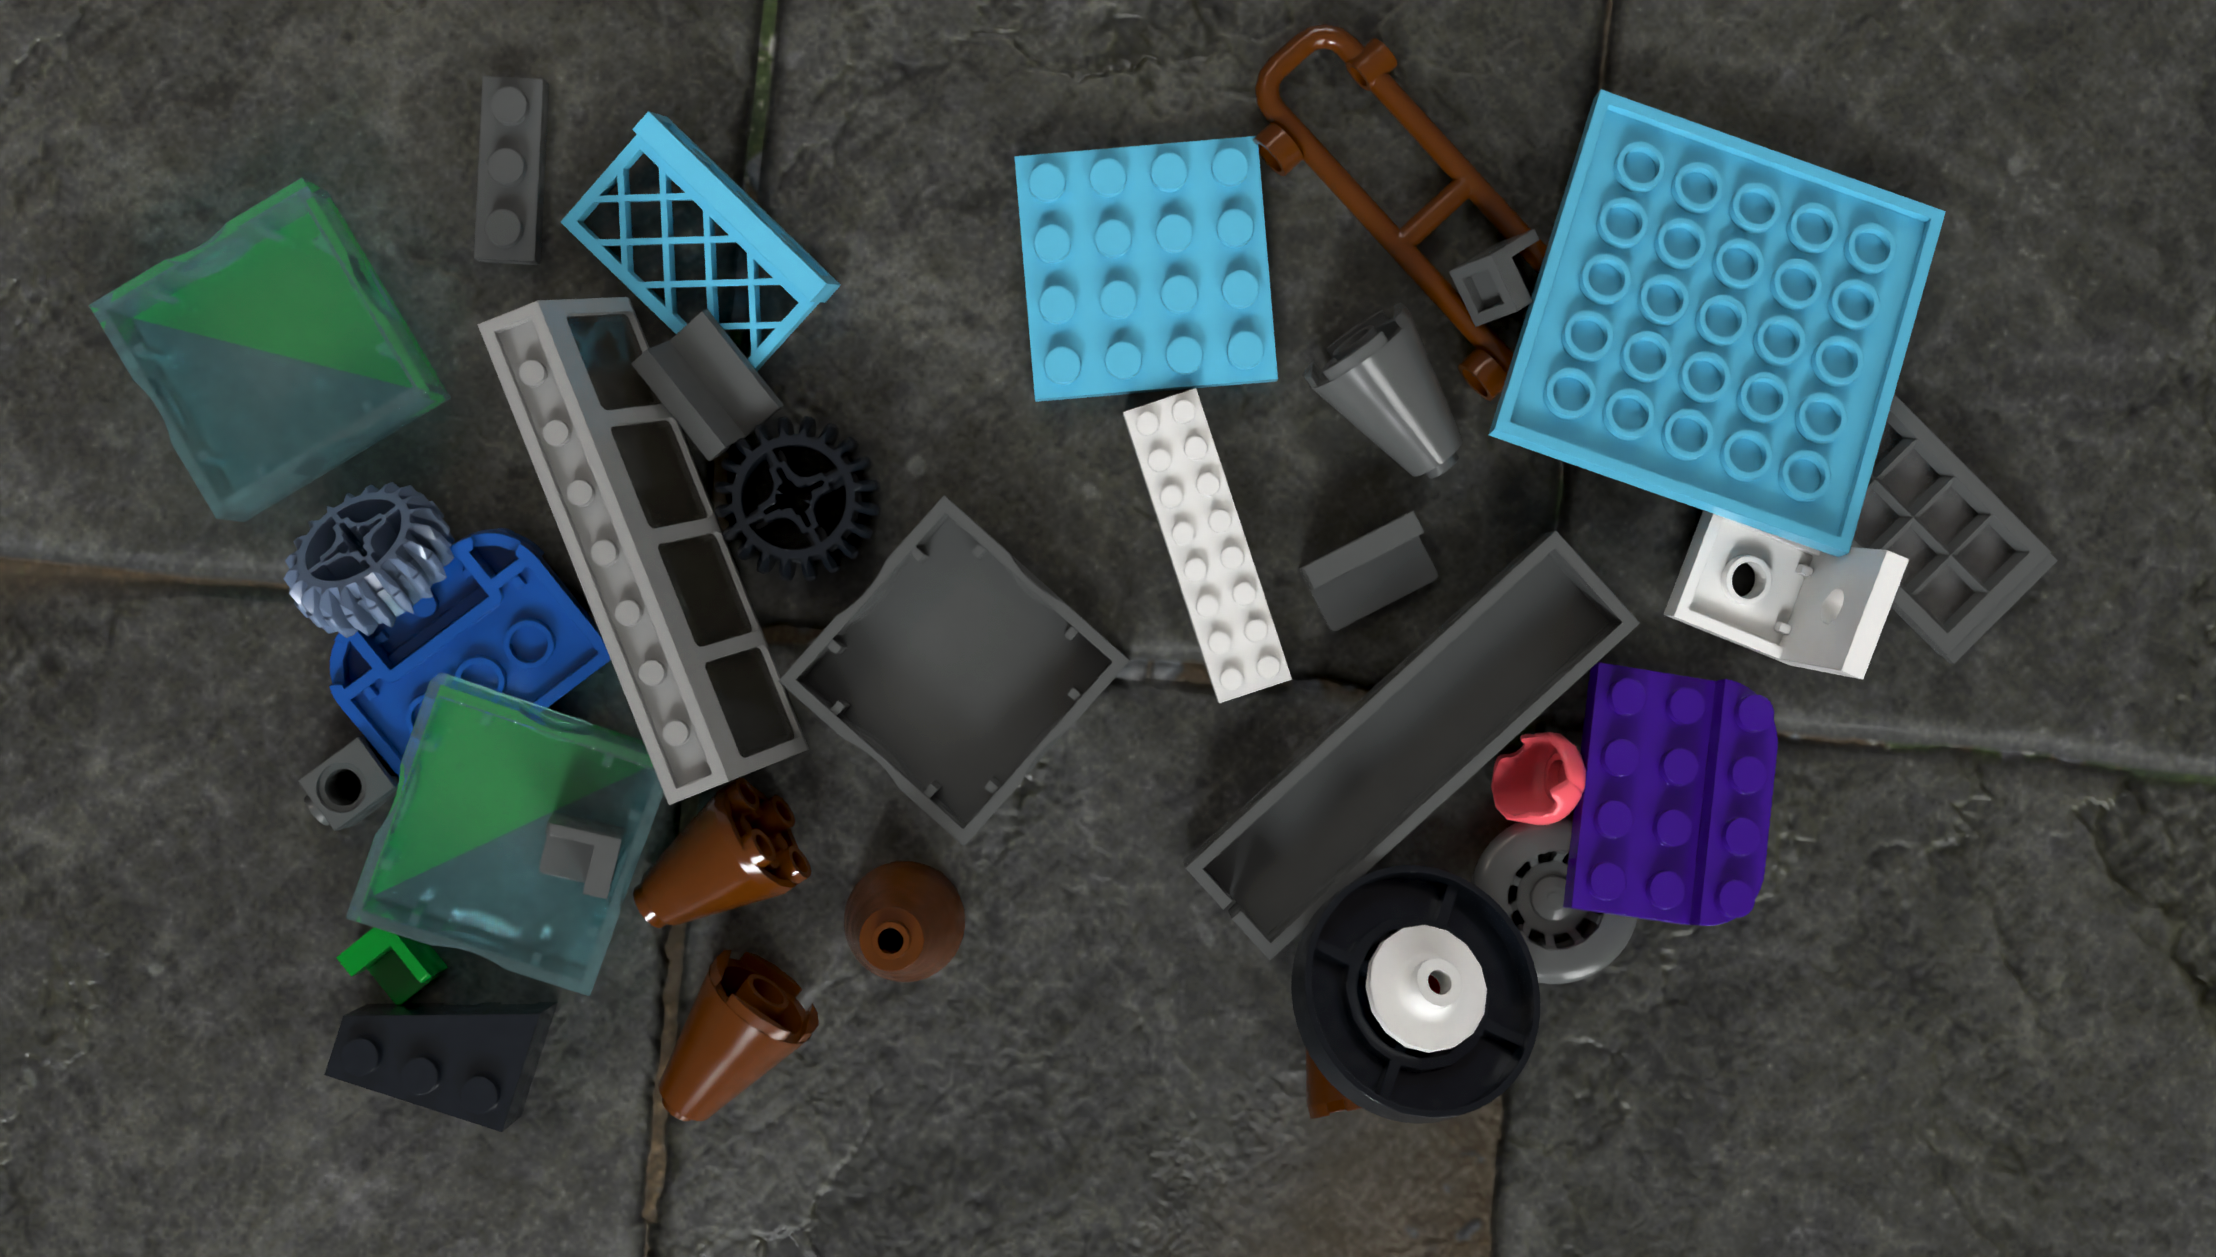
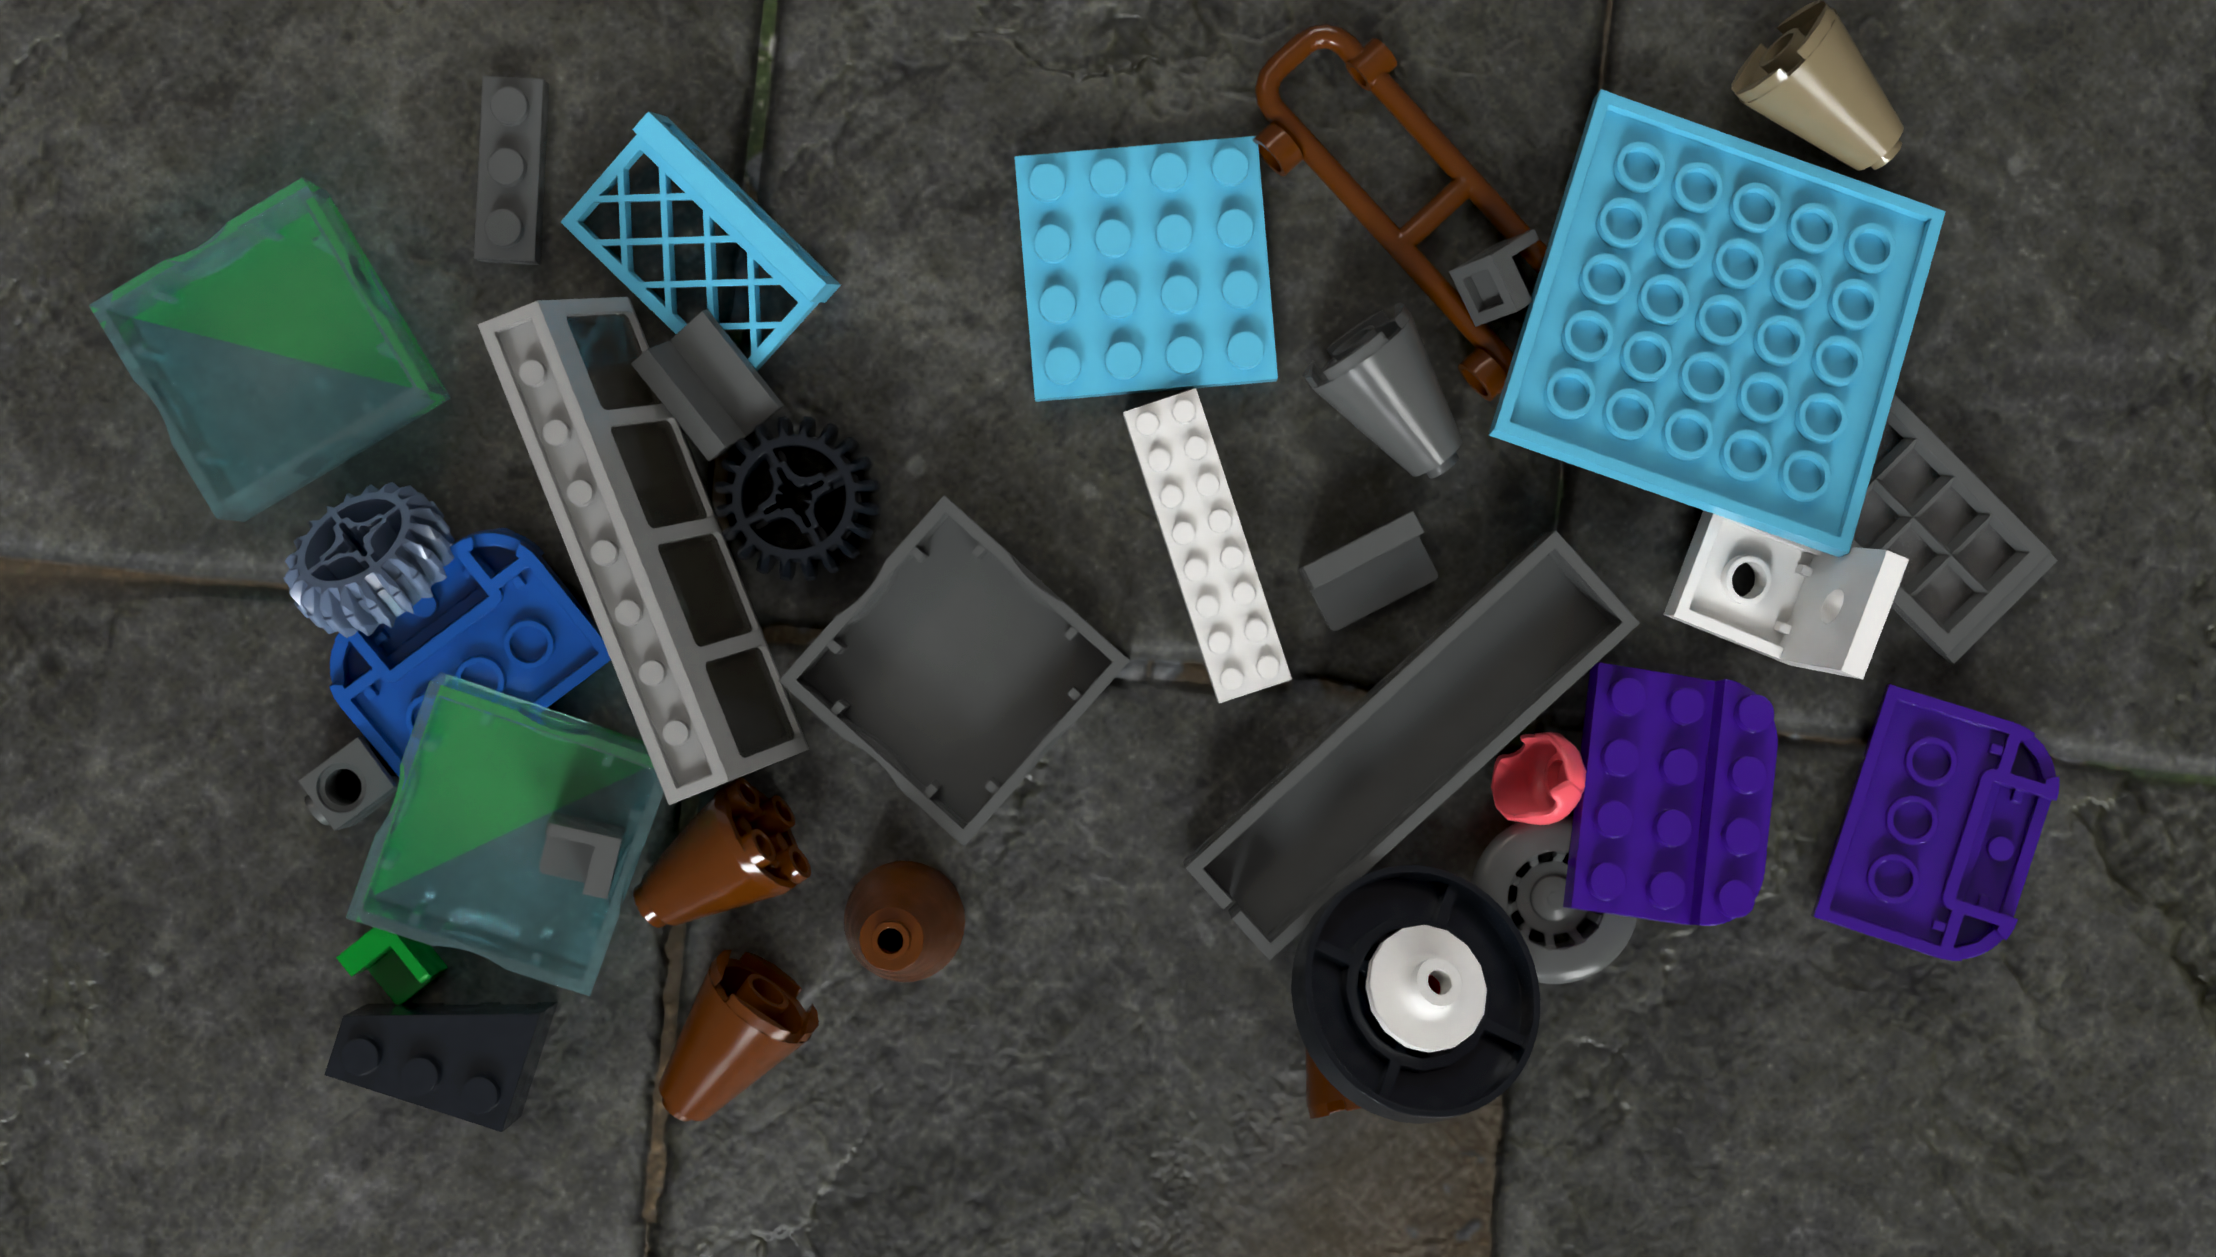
(1822, 89): none -> dark tan cone
(1938, 828): none -> dark purple plate

